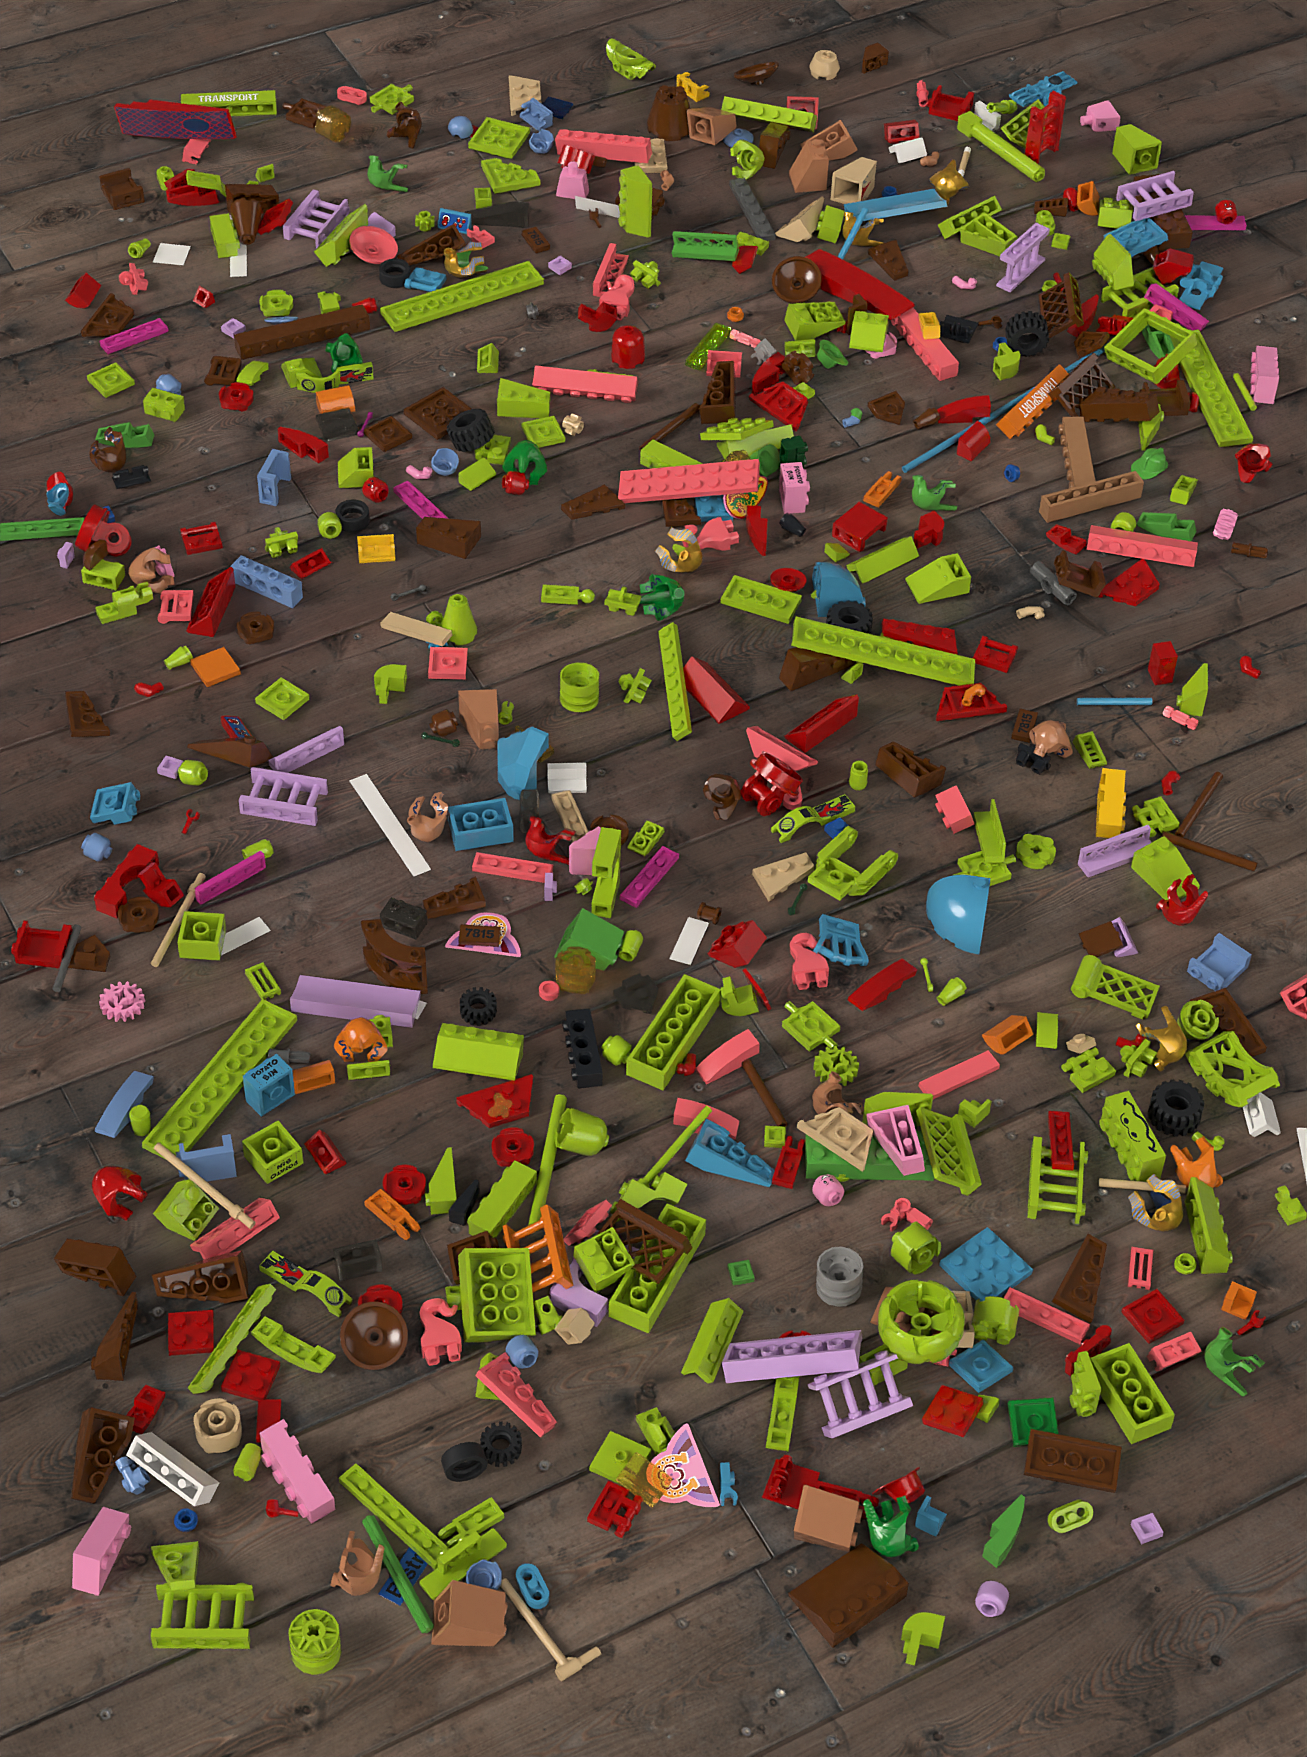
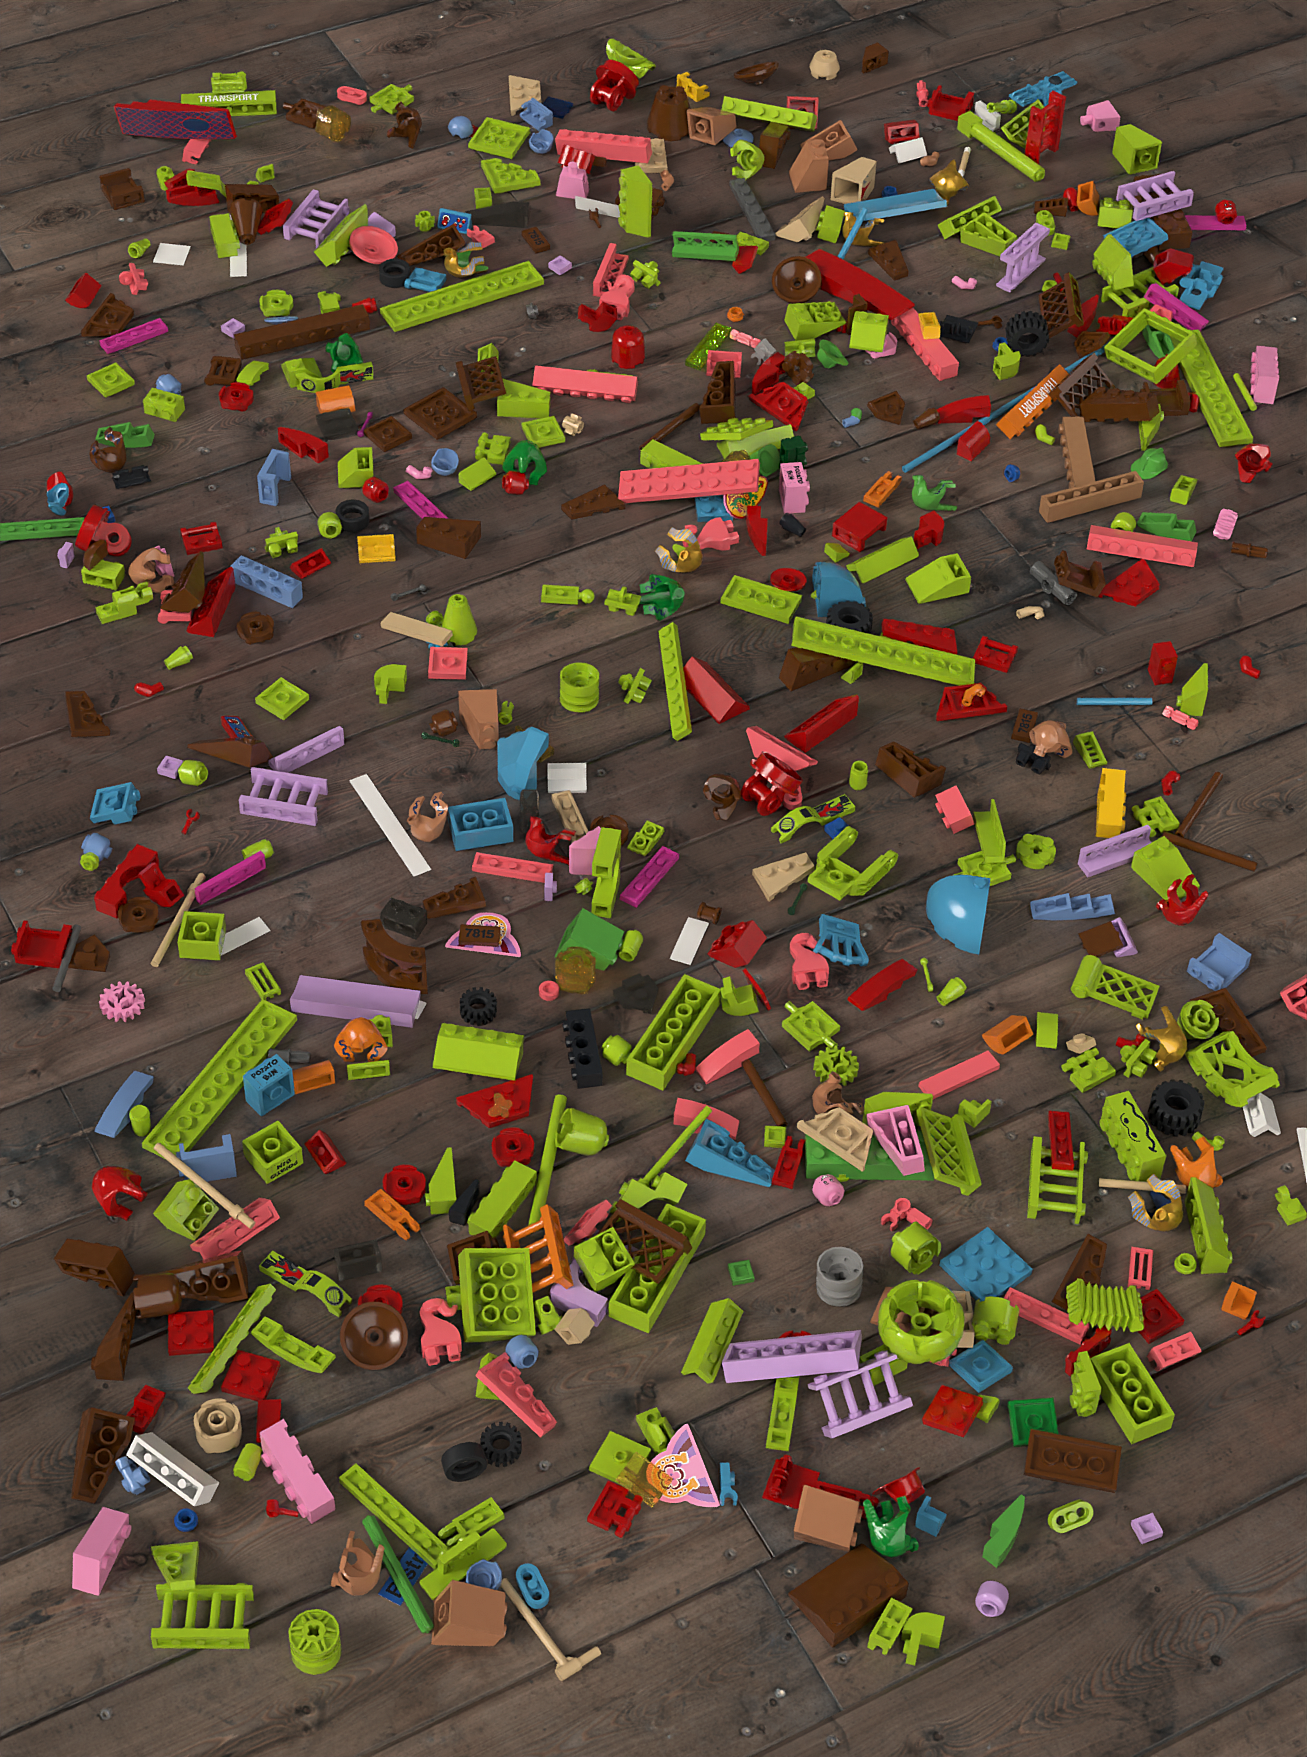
(89, 861): none -> lime plate
(158, 1294): none -> reddish brown cylinder
(188, 589): none -> reddish brown wedge
(204, 297): red slope -> none
(215, 667): orange tile -> none
(228, 82): none -> lime piece
(381, 178): bright green piece -> none
(469, 384): none -> reddish brown fence
(470, 430): black tyre -> none
(613, 84): none -> red piece
(679, 513): reddish brown wing -> none
(889, 1625): none -> lime hinge
(1062, 537): red slope -> none
(1066, 908): none -> medium blue slope
(1105, 1306): none -> lime piece
(1223, 1361): bright green piece -> none

